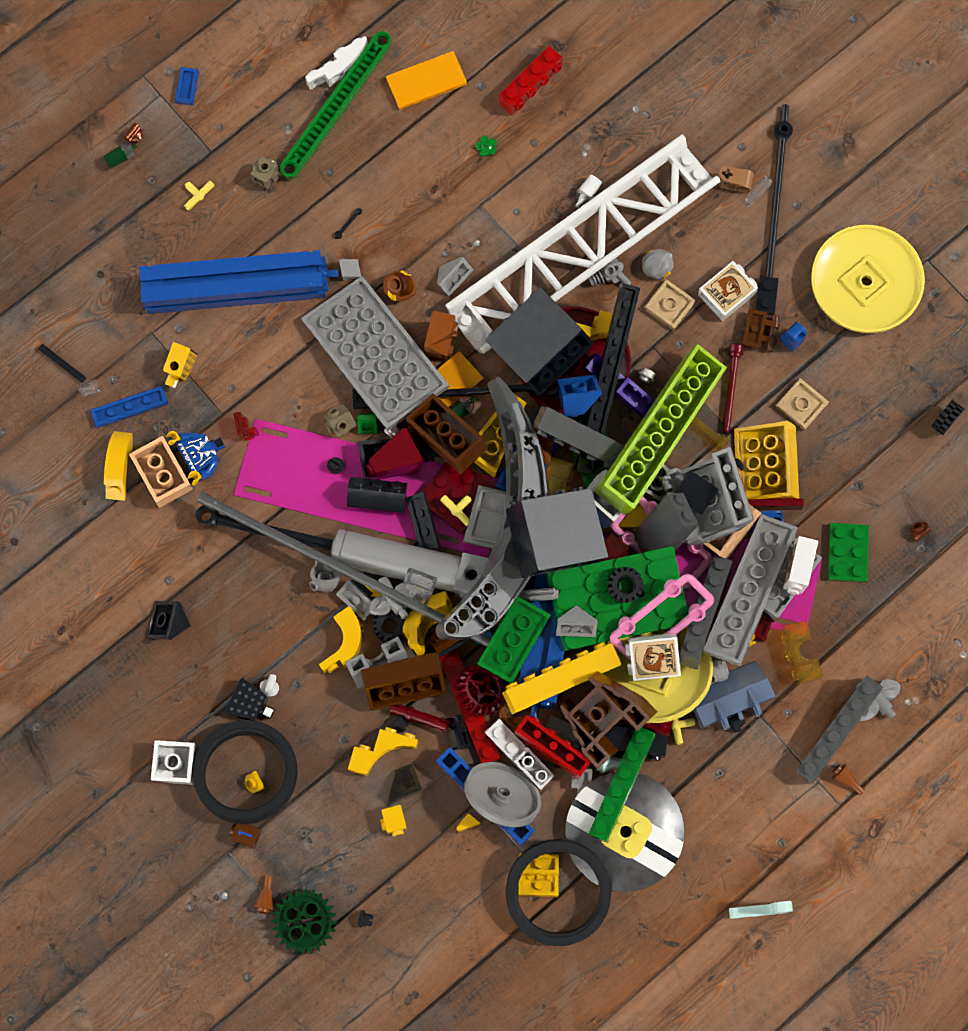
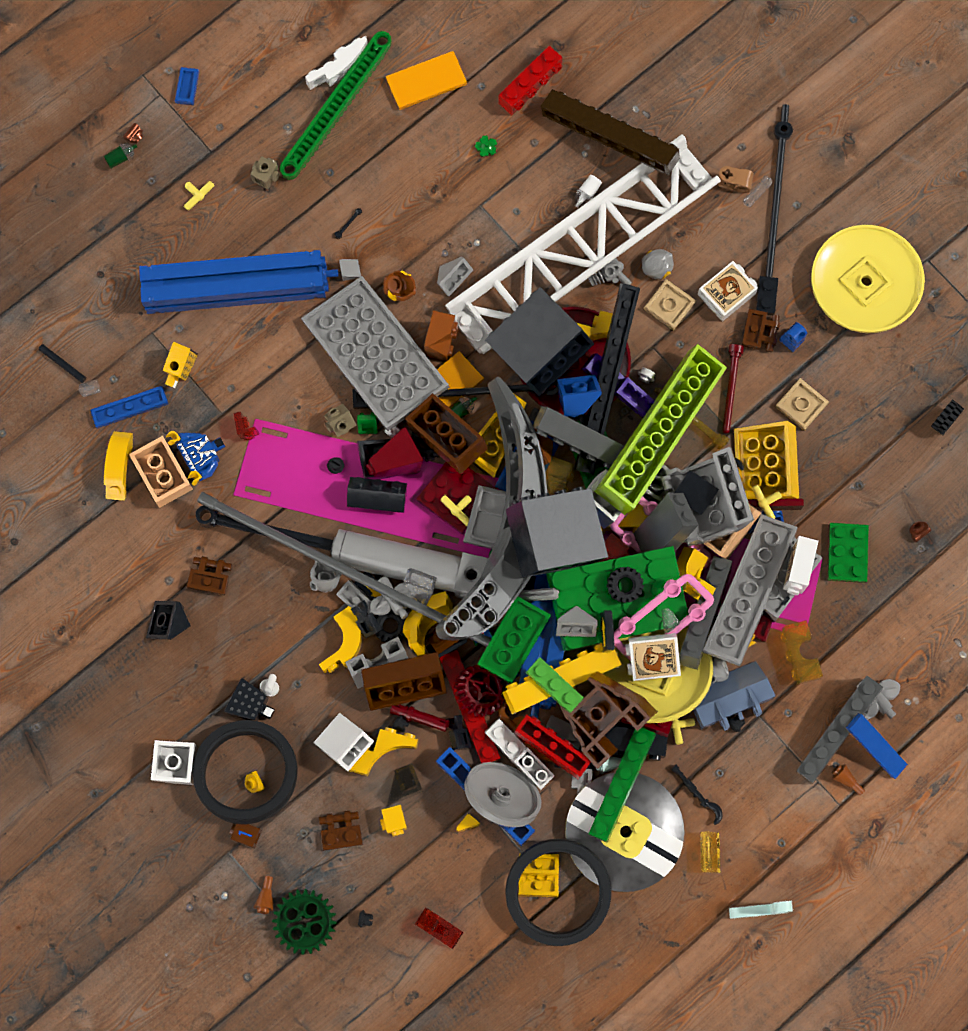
(209, 581): none -> reddish brown plate
(340, 837): none -> reddish brown plate
(343, 742): none -> white brick
(366, 622): none -> black plate
(423, 521): black plate -> none
(439, 928): none -> clear red slope
(554, 685): none -> bright green plate
(607, 631): none -> black tile
(610, 132): none -> dark brown brick
(669, 620): none -> clear slope
(692, 562): none -> yellow arch
(705, 802): none -> black piece
(710, 852): none -> clear yellow plate
(764, 502): none -> light yellow piece
(876, 745): none -> blue tile

